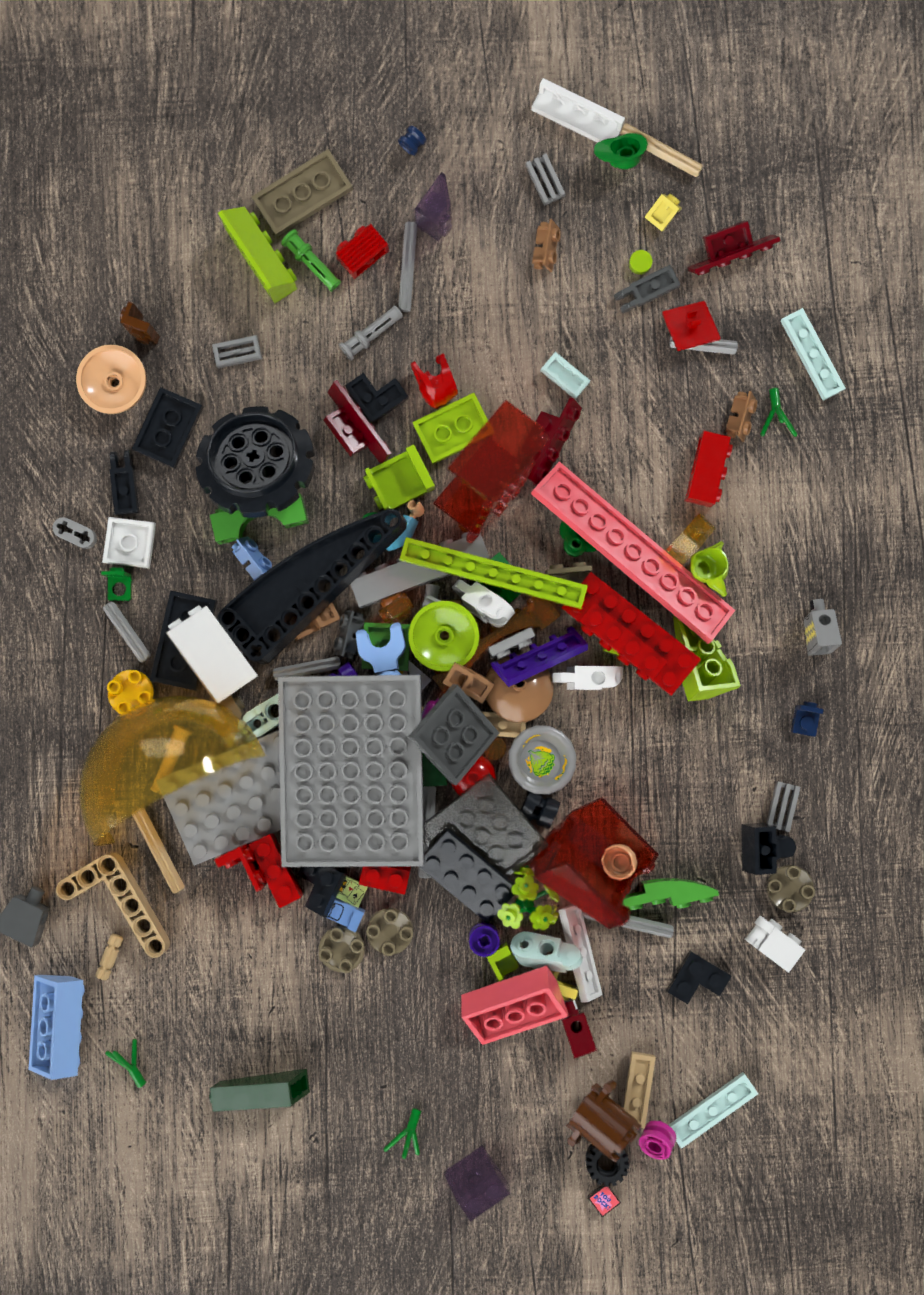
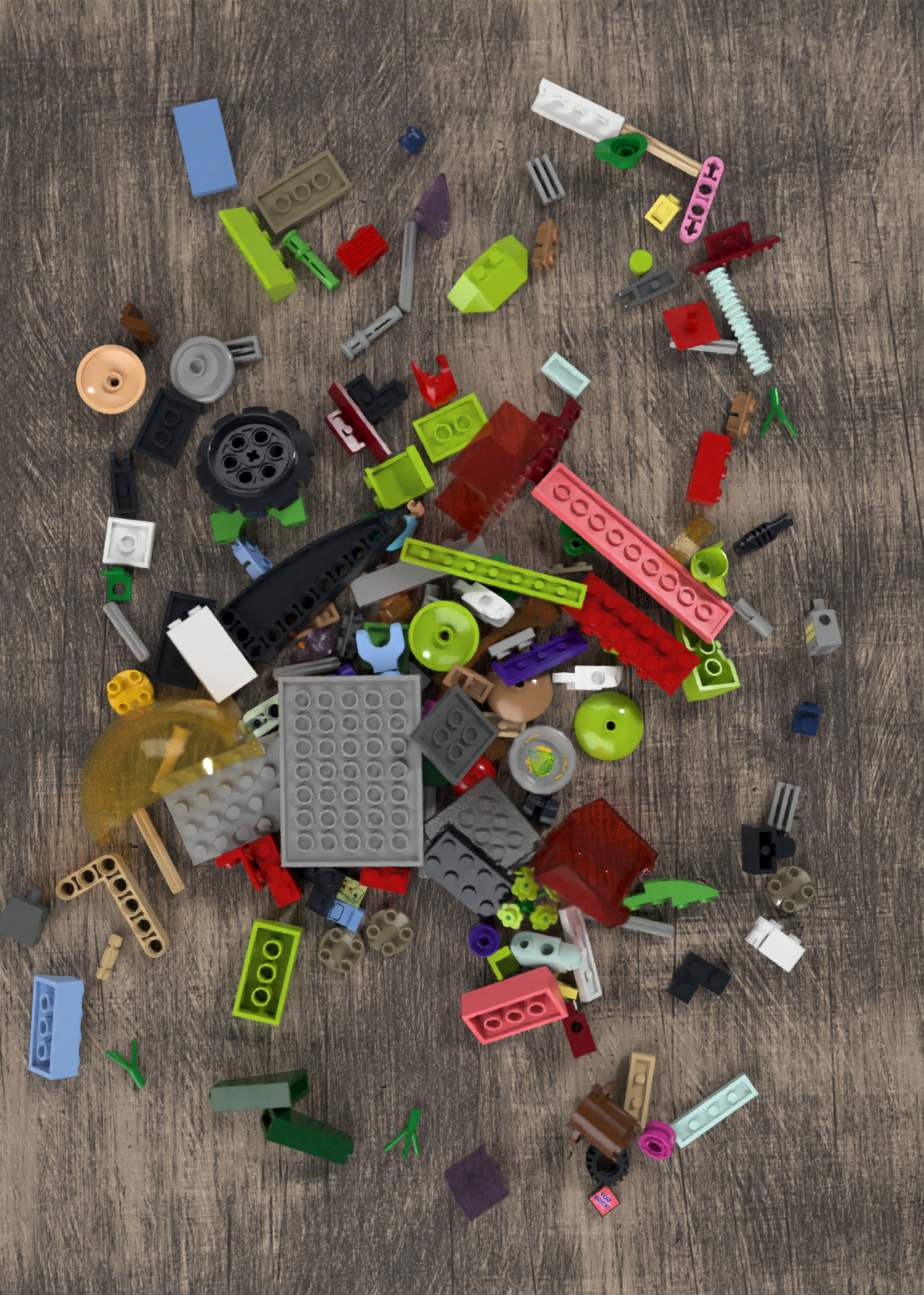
(72, 538): light grey beam -> none
(202, 369): none -> light grey piece
(205, 147): none -> medium blue tile
(268, 971): none -> lime brick
(306, 1134): none -> dark green slope
(319, 641): none -> clear purple animal
(491, 278): none -> lime wedge
(592, 730): none -> lime dish
(619, 862): light nougat hair -> none
(701, 200): none -> bright pink beam
(738, 320): none -> light aqua piece
(753, 617): none -> light grey axle
(761, 536): none -> black hinge
(812, 354): light aqua plate -> none

